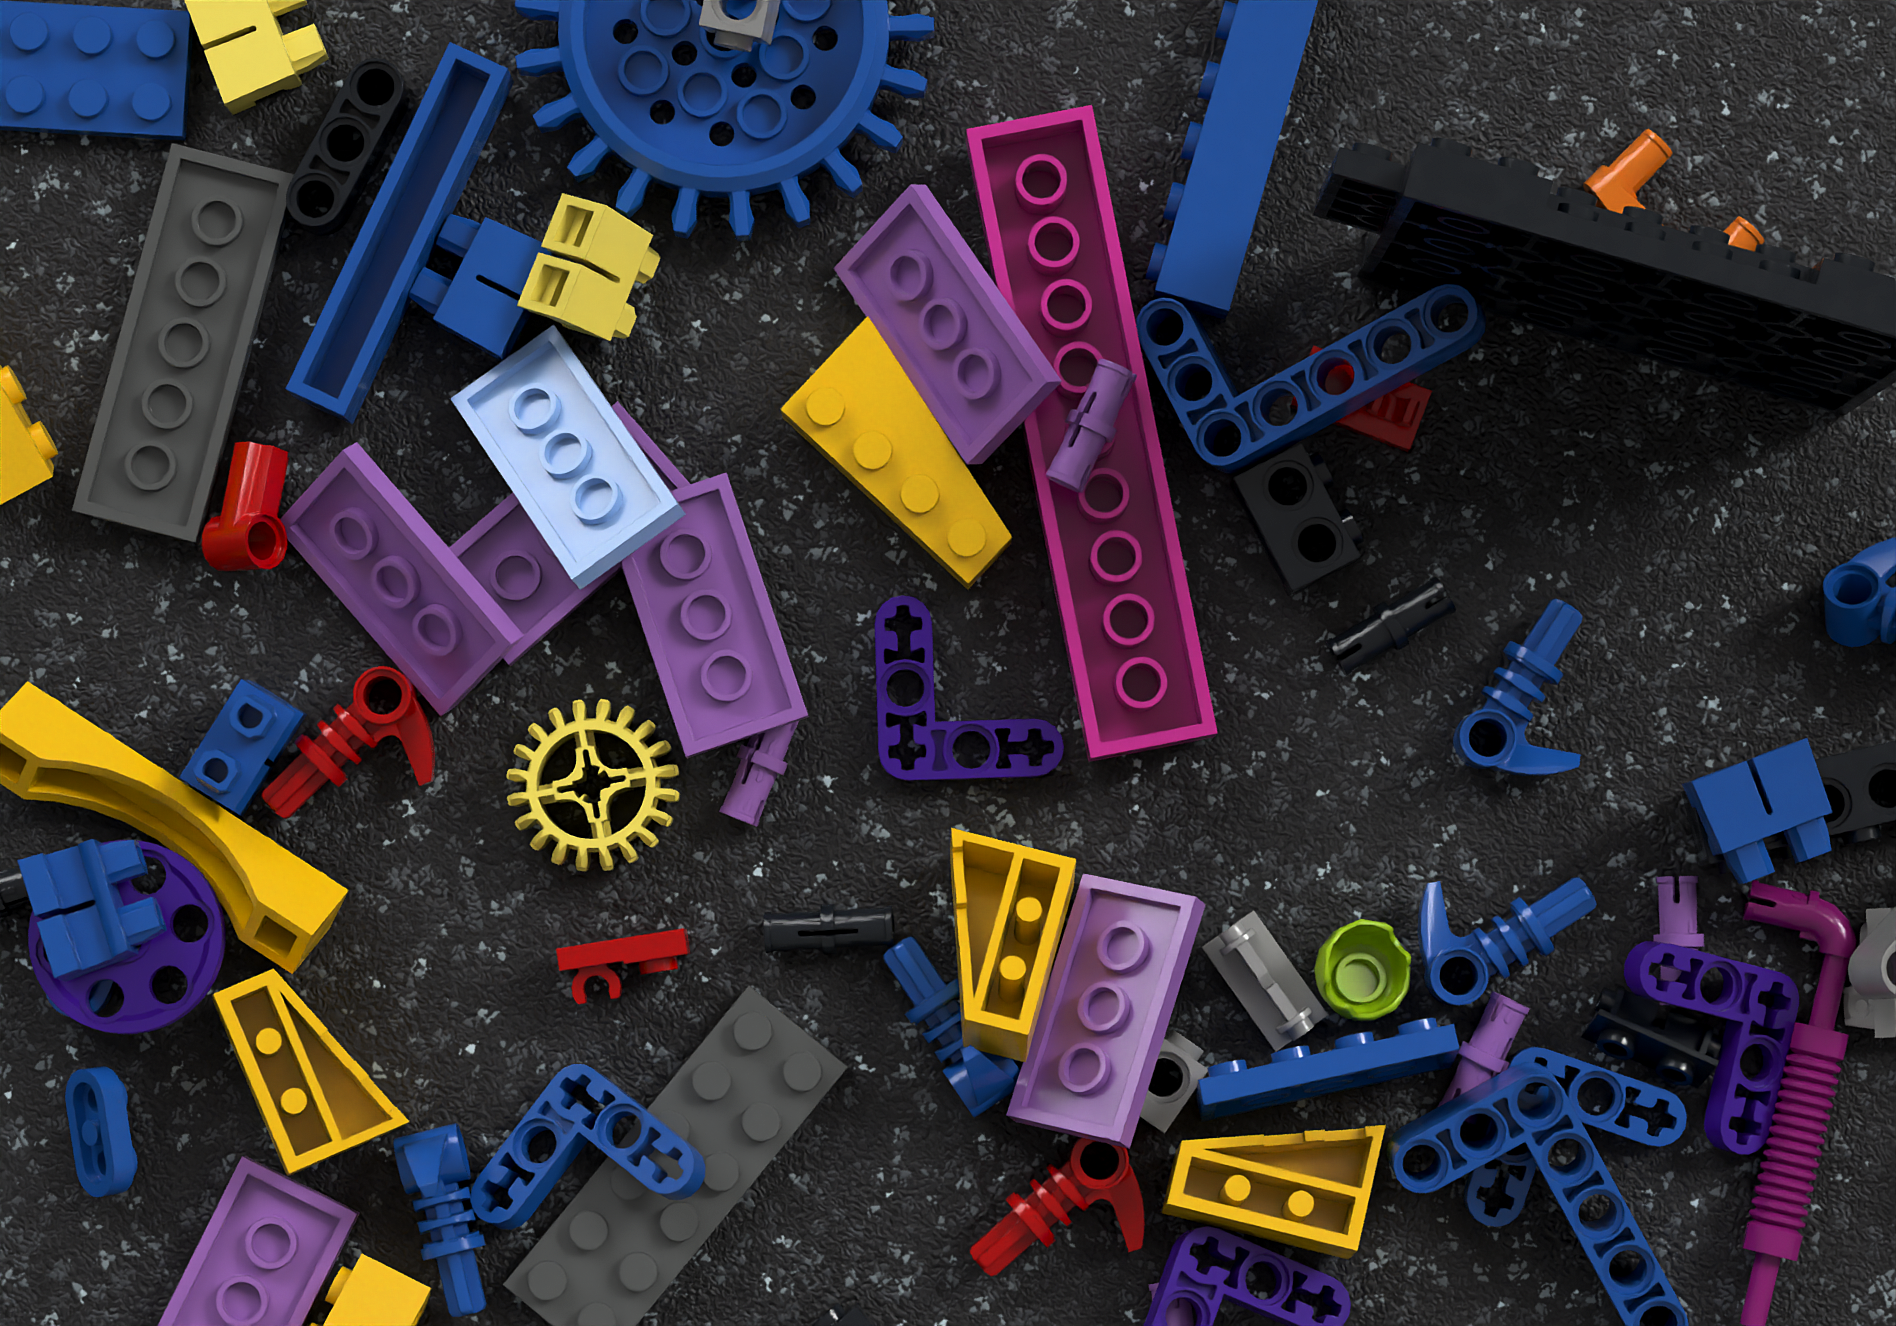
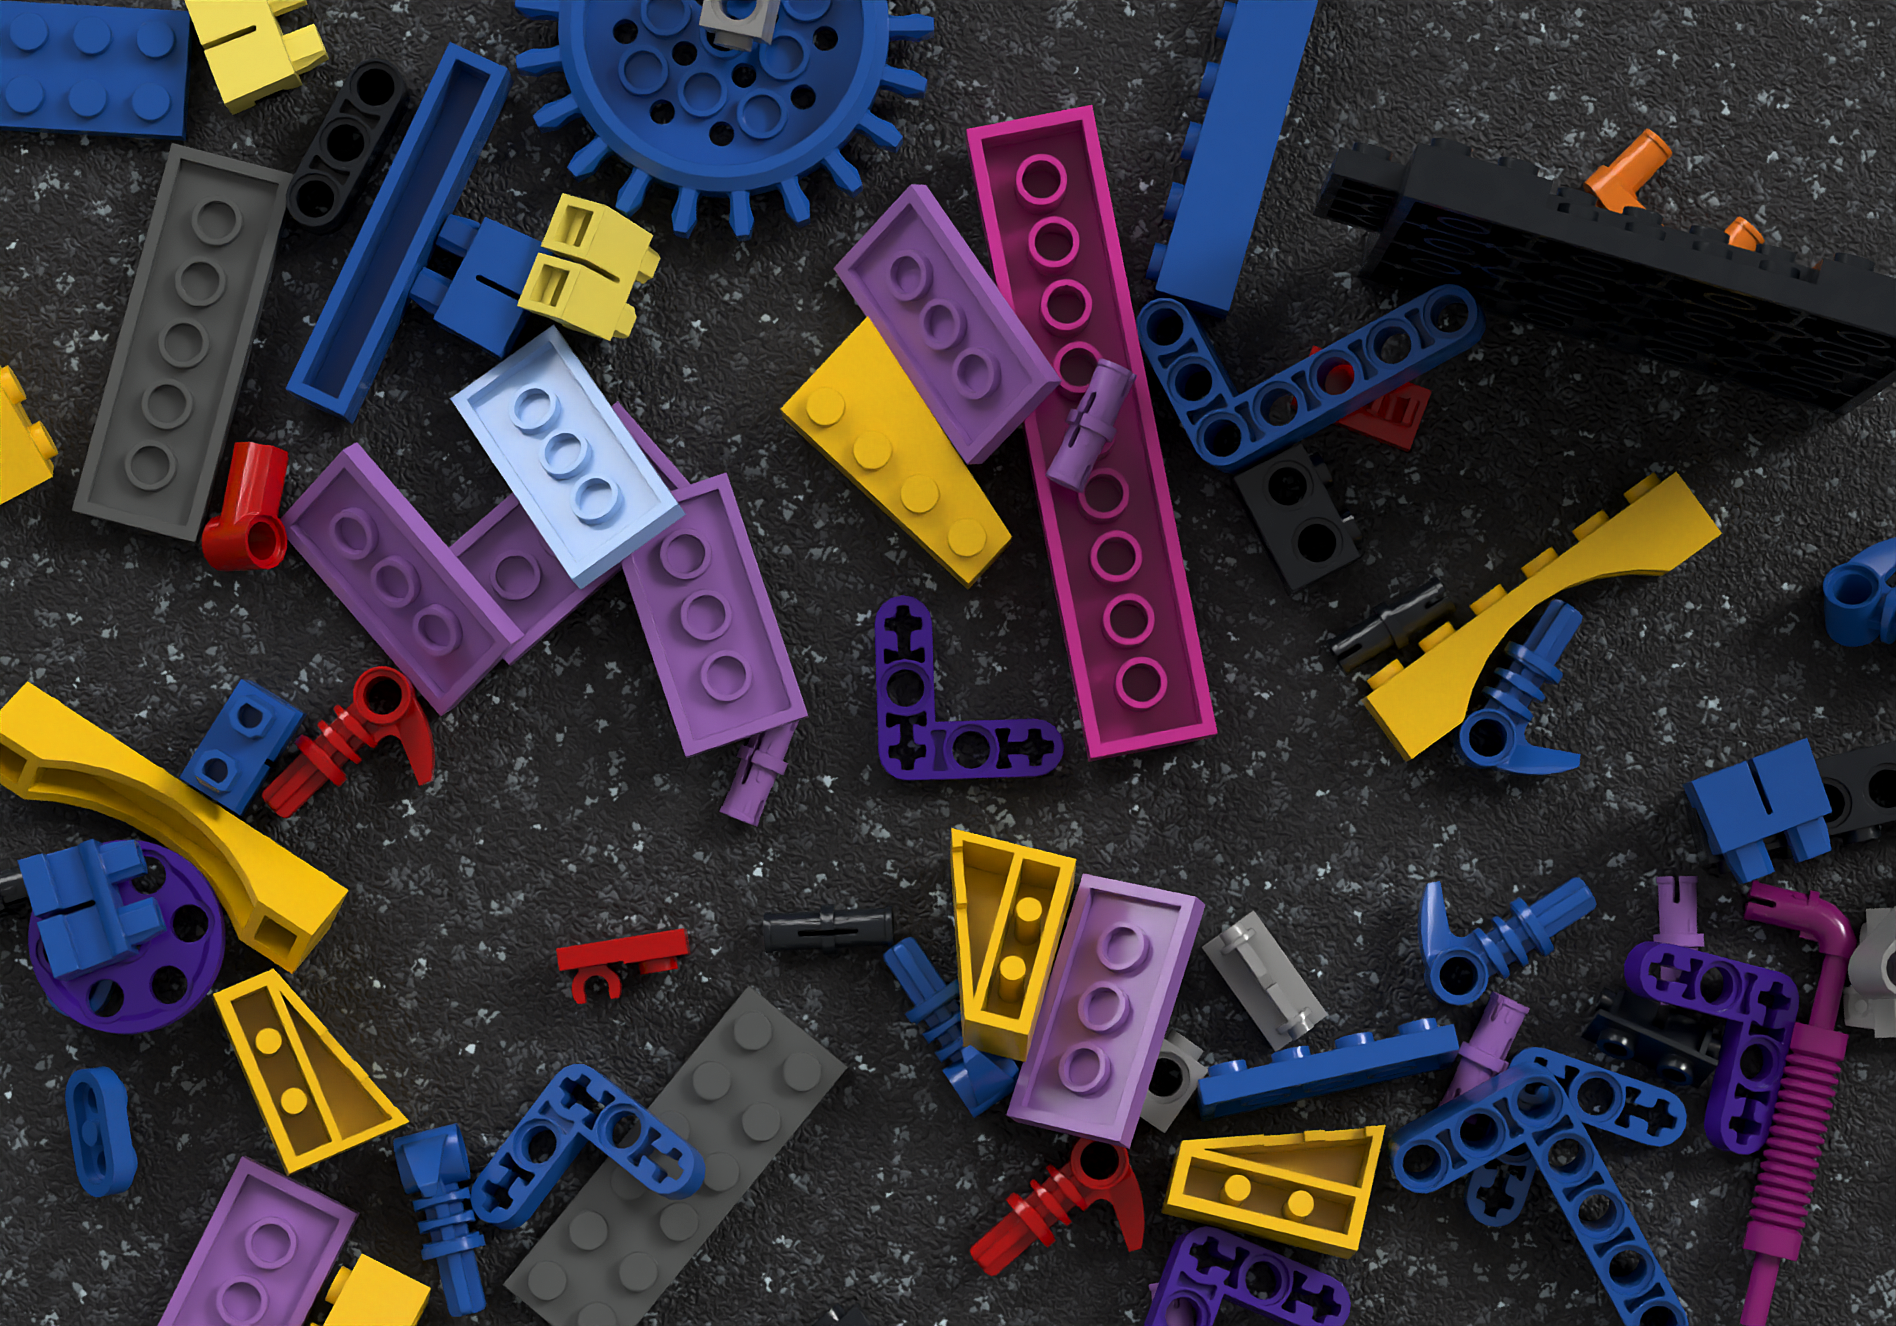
(583, 731): light yellow gear -> none
(1363, 970): lime hair -> none
(1645, 539): none -> yellow arch

